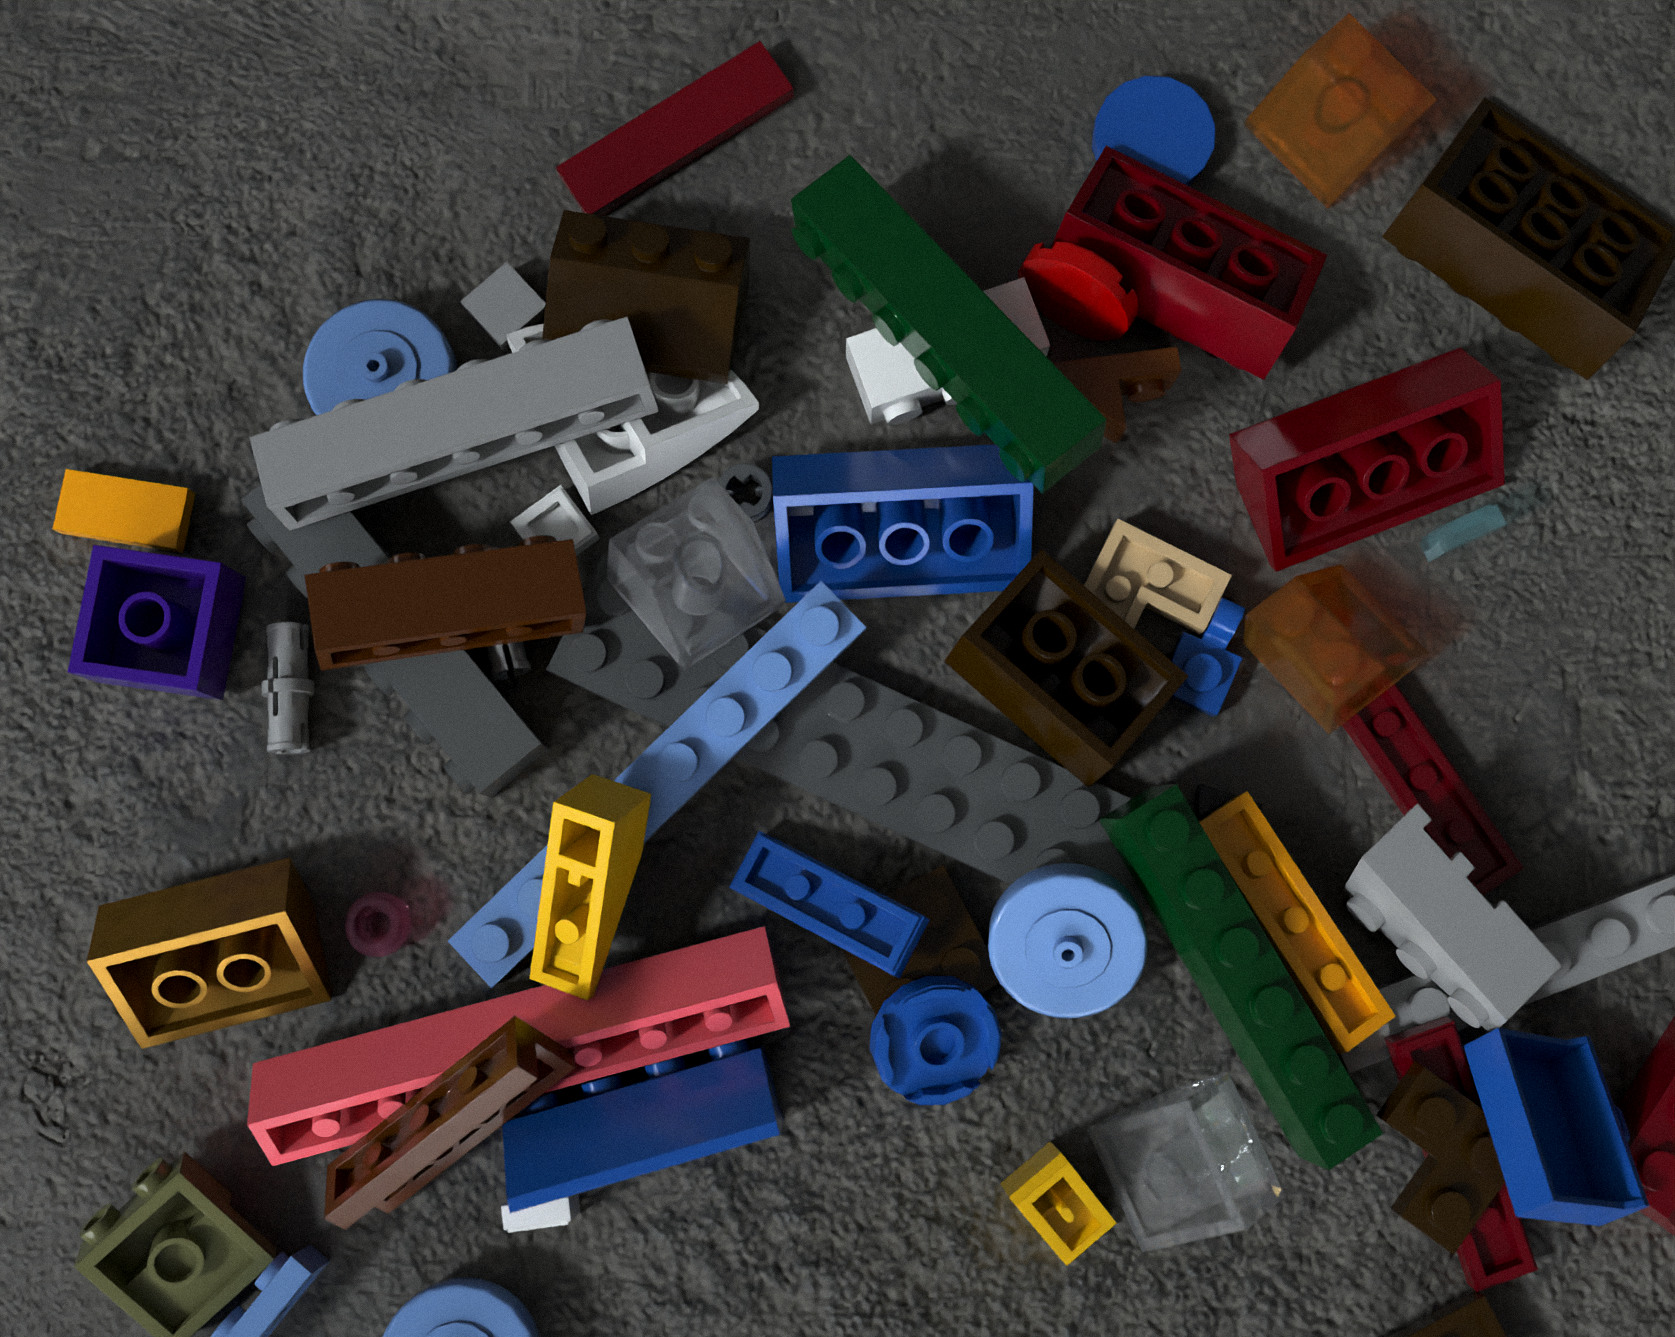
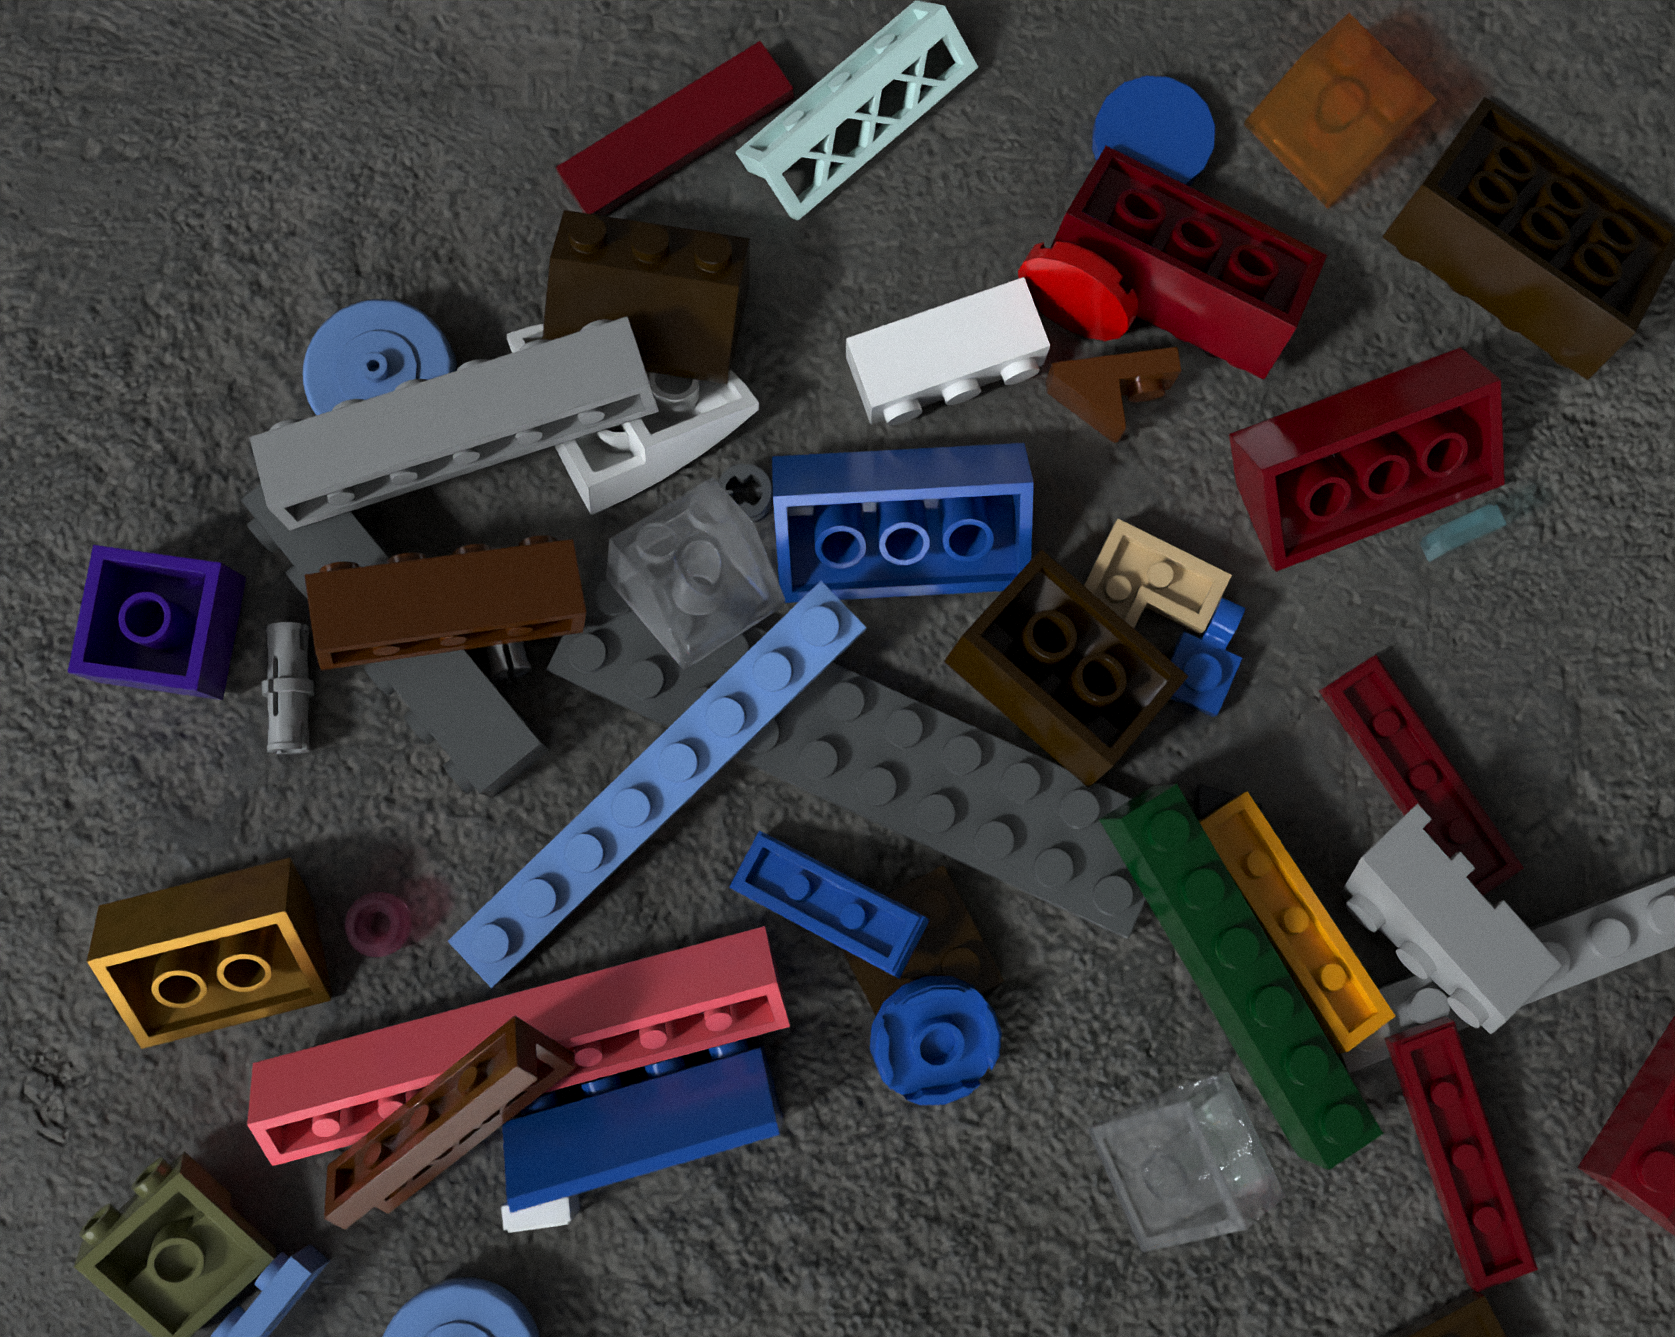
(124, 510): light orange tile -> none
(504, 304): light grey tile -> none
(556, 517): white tile -> none
(586, 881): yellow slope -> none
(845, 90): none -> light aqua fence
(946, 325): dark green brick -> none
(1058, 1203): yellow slope -> none
(1067, 941): medium blue wheel -> none
(1330, 644): clear orange slope -> none
(1461, 1162): dark brown plate -> none
(1555, 1128): blue container -> none

